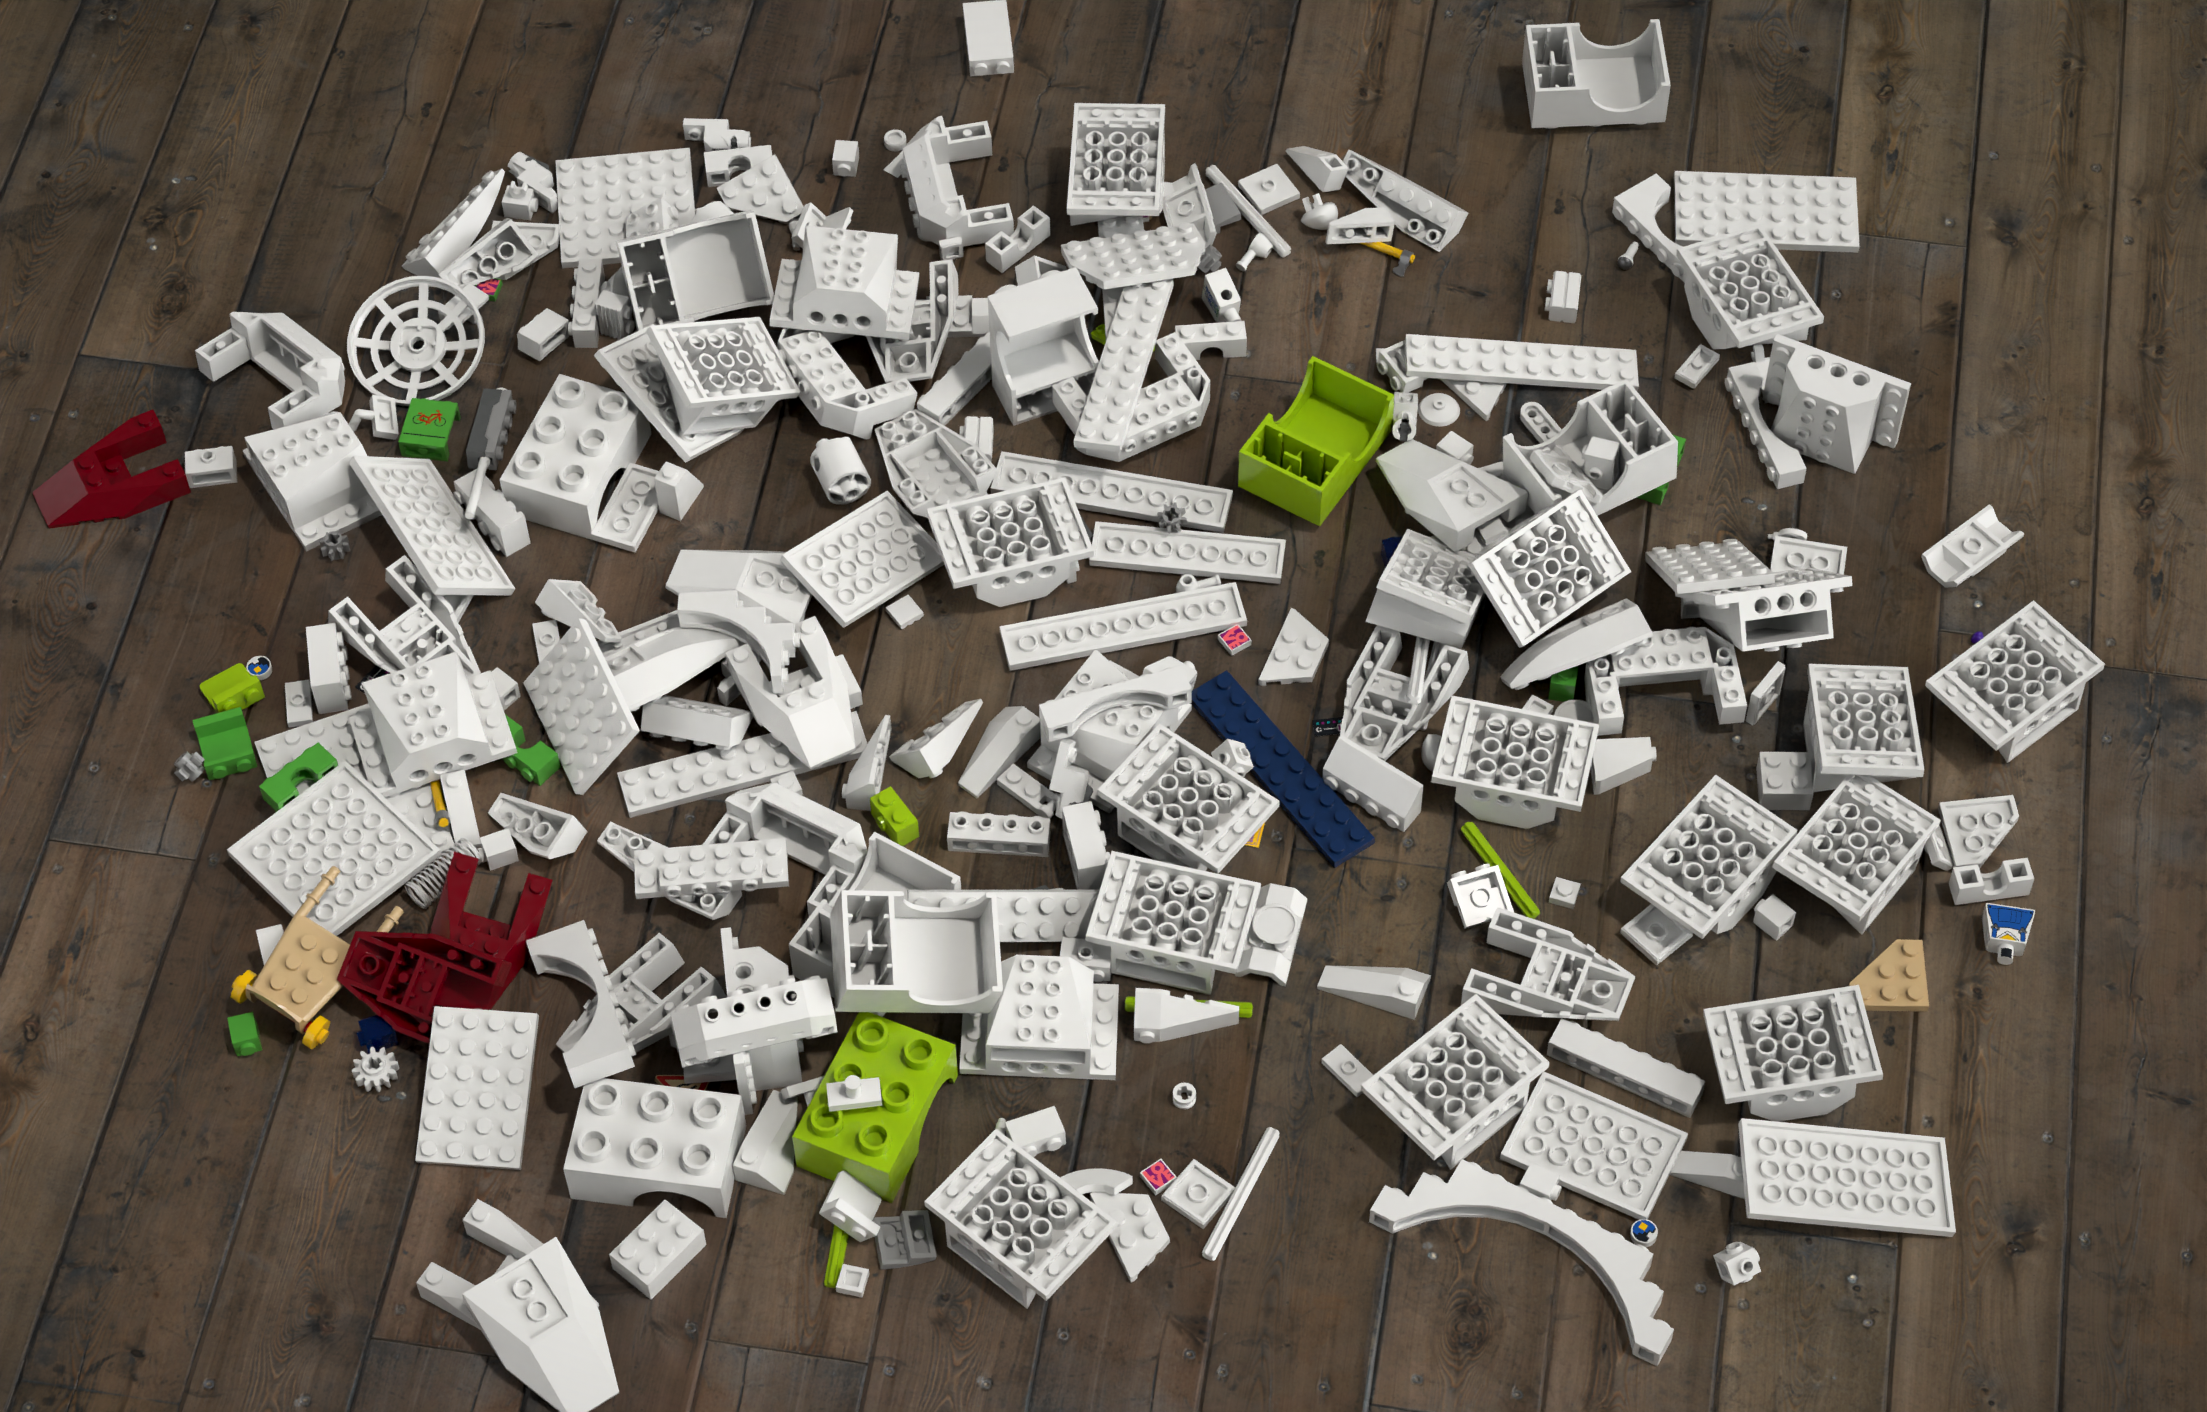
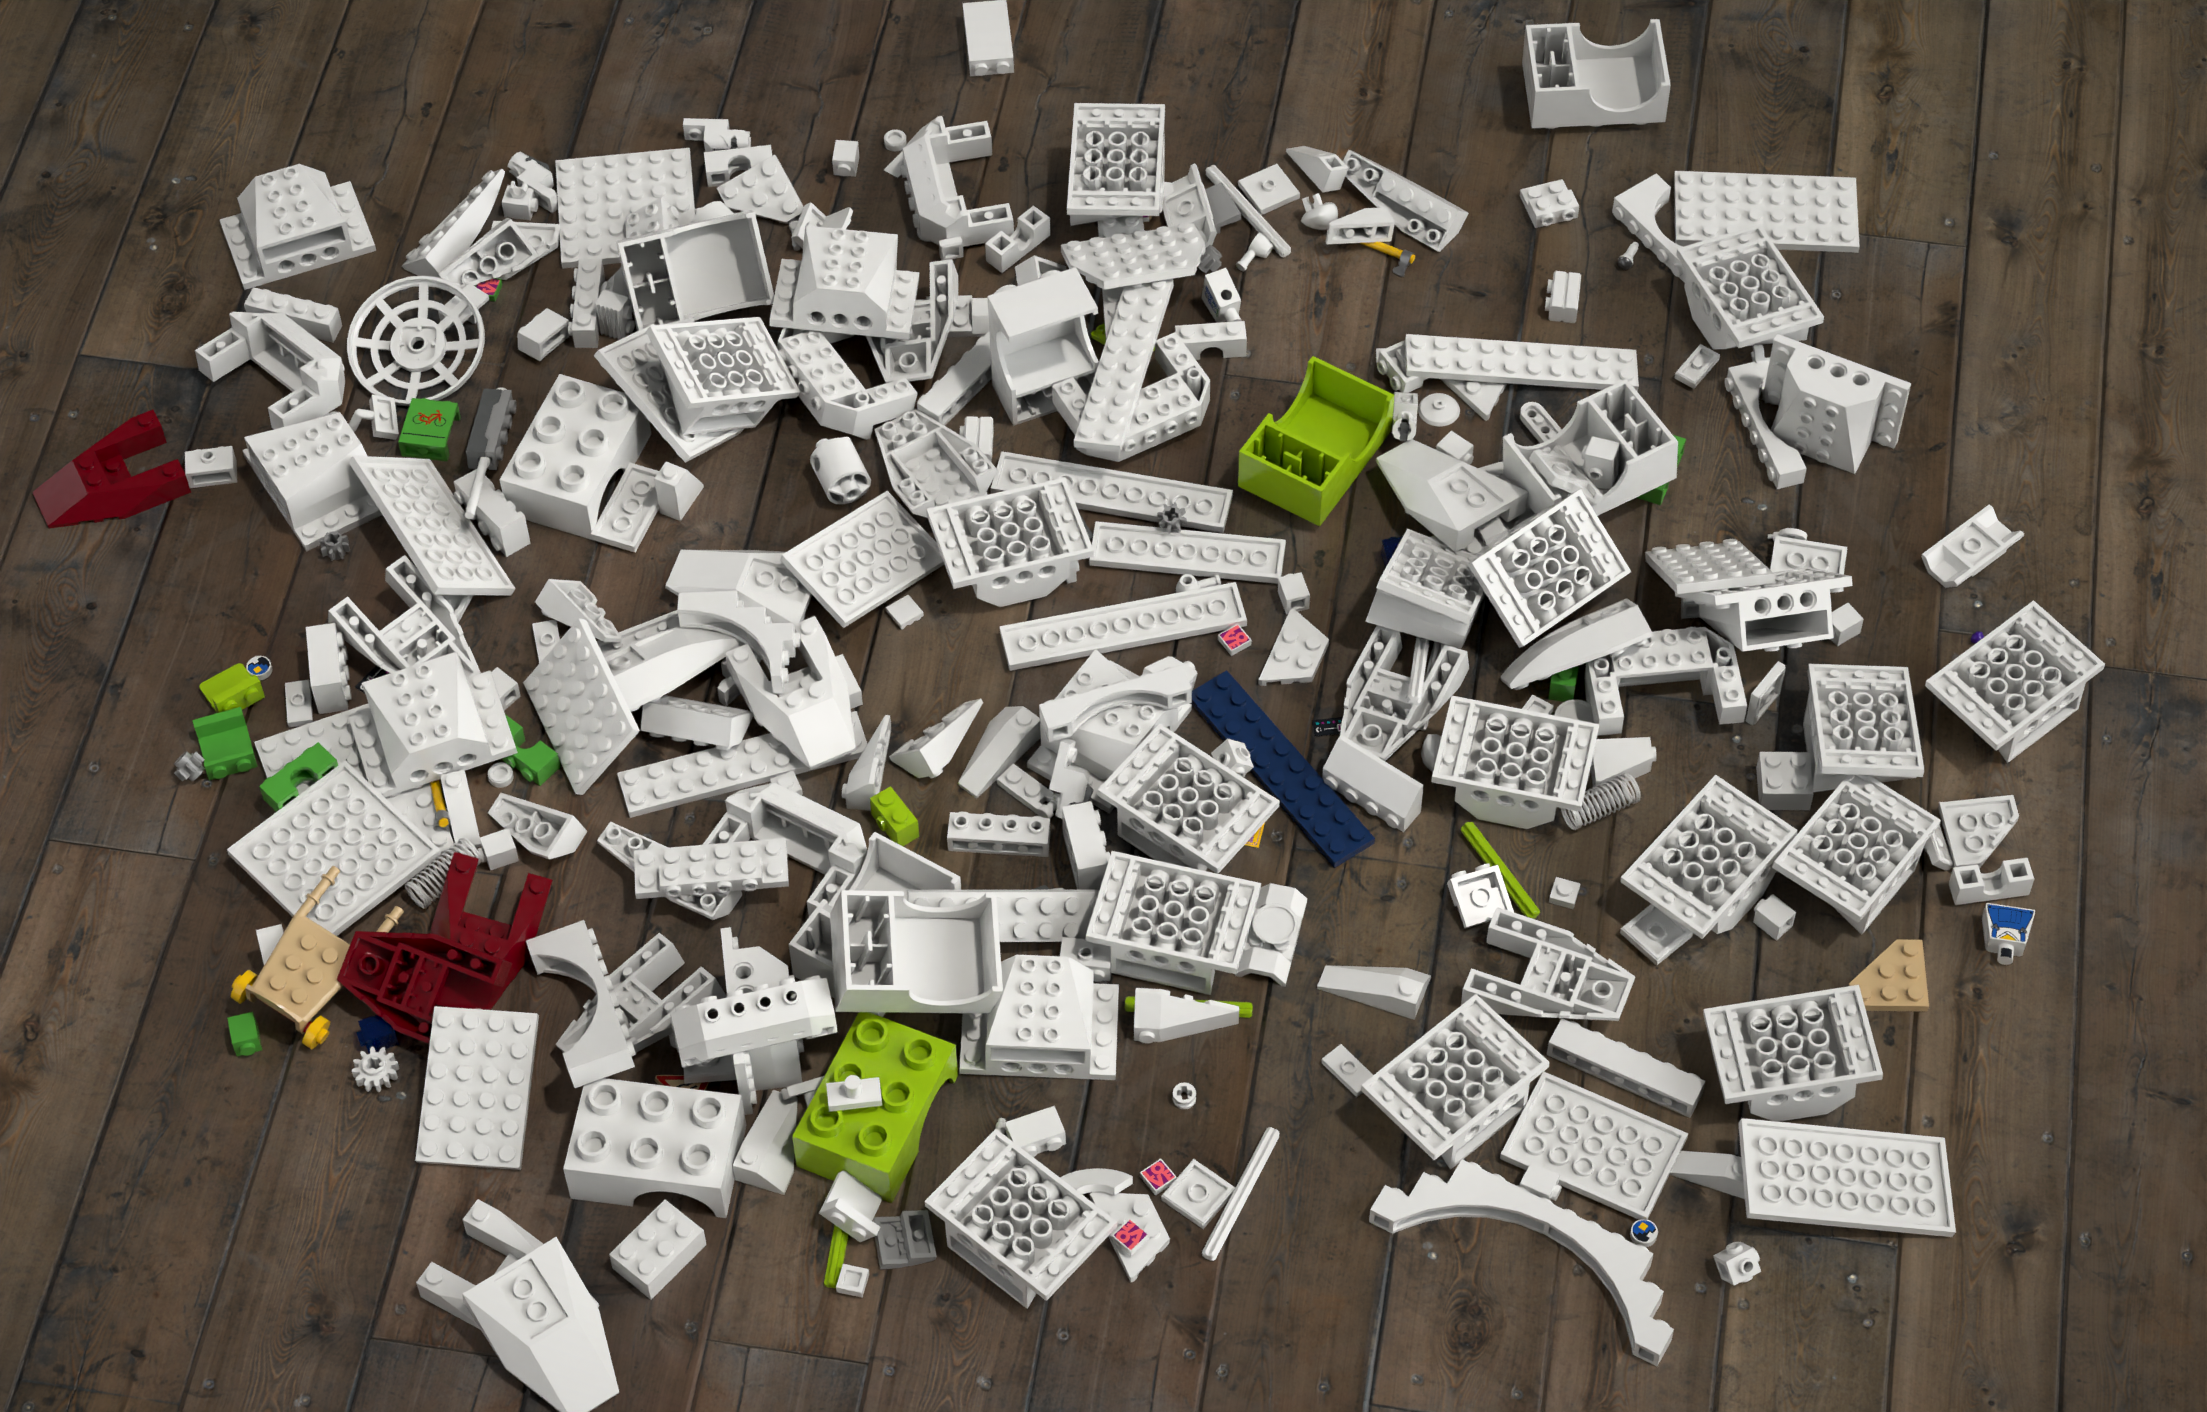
(294, 225): none -> white wedge
(317, 319): none -> white brick
(500, 775): none -> white tile
(1130, 1237): none -> tile
(1293, 592): none -> white brick
(1549, 203): none -> white plate
(1632, 800): none -> white piece
(1845, 623): none -> white brick

